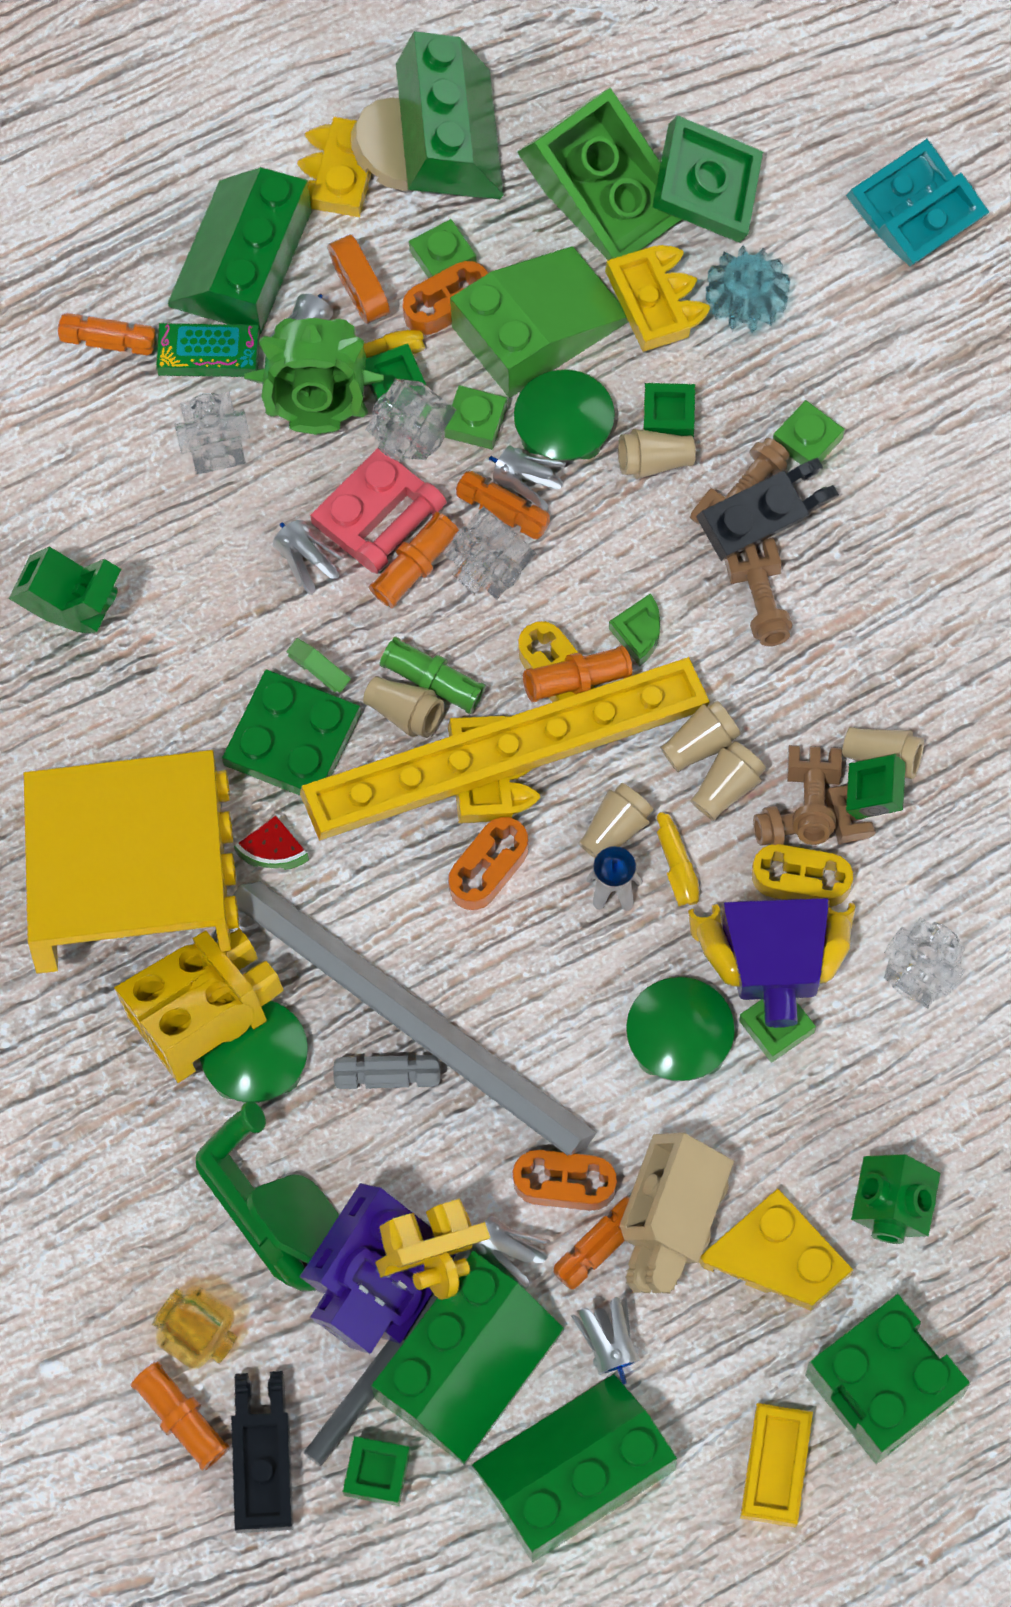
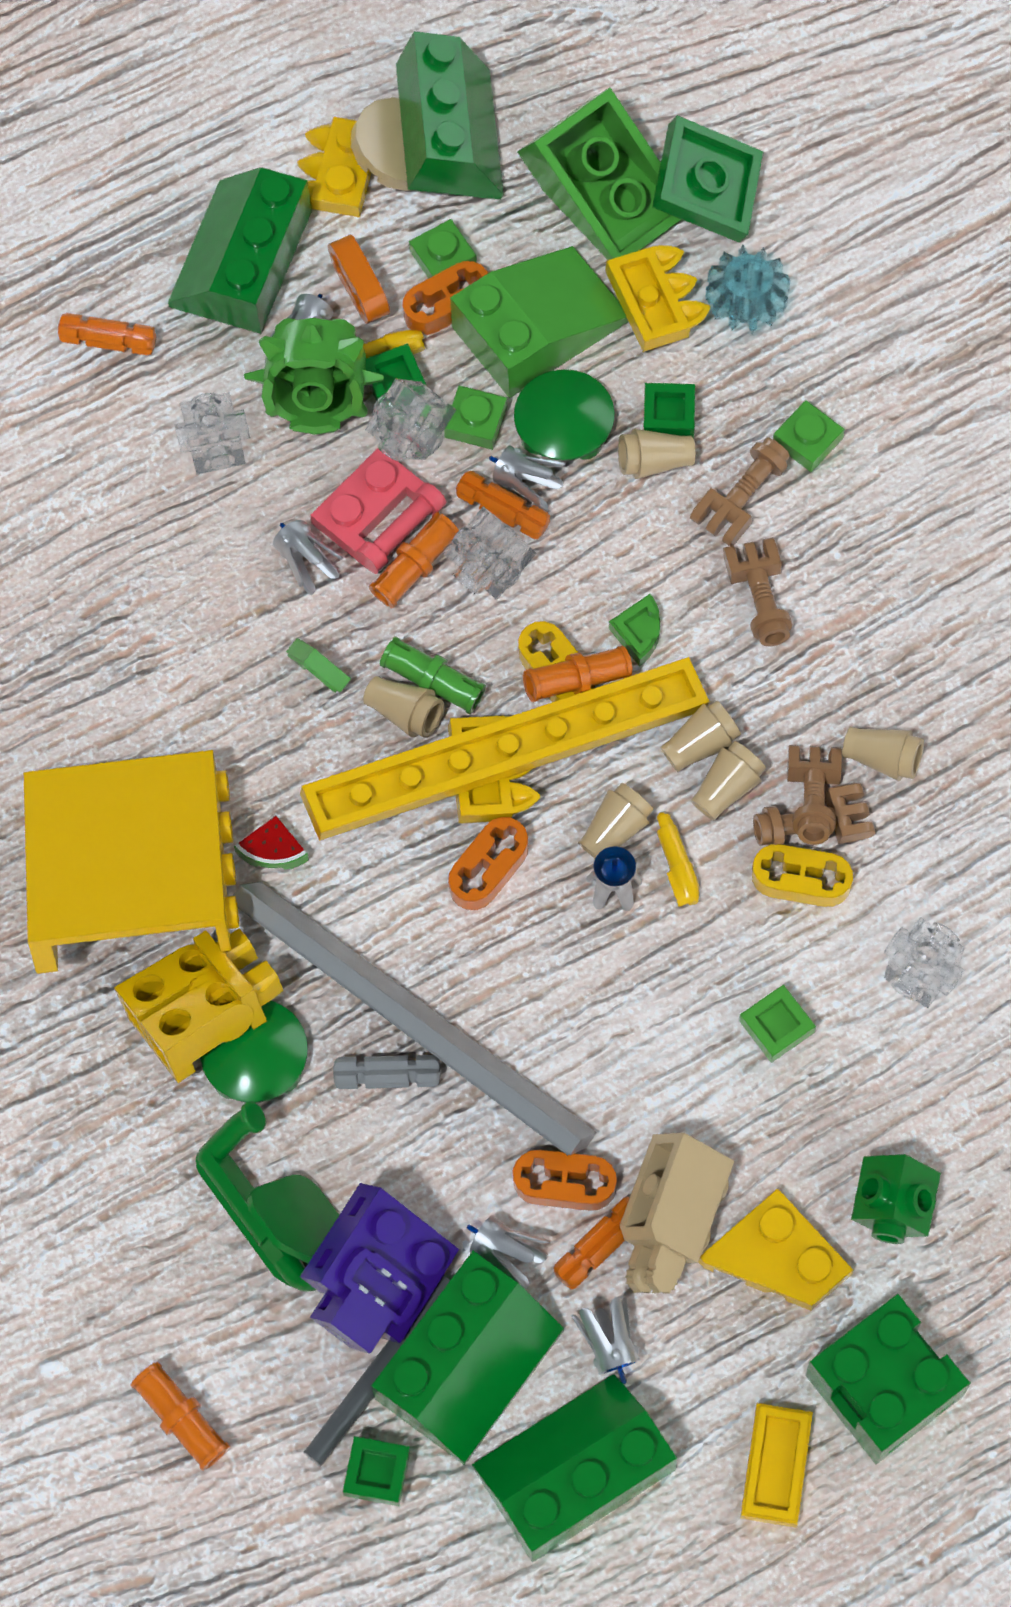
(66, 591): green brick -> none
(195, 1327): clear yellow head -> none
(207, 349): tile -> none
(261, 1460): black hinge -> none
(290, 733): green plate -> none
(452, 1236): yellow hips -> none
(680, 1029): green dish -> none
(762, 510): black hinge -> none
(775, 949): dark purple torso -> none
(875, 786): green plate -> none
(917, 203): teal slope -> none

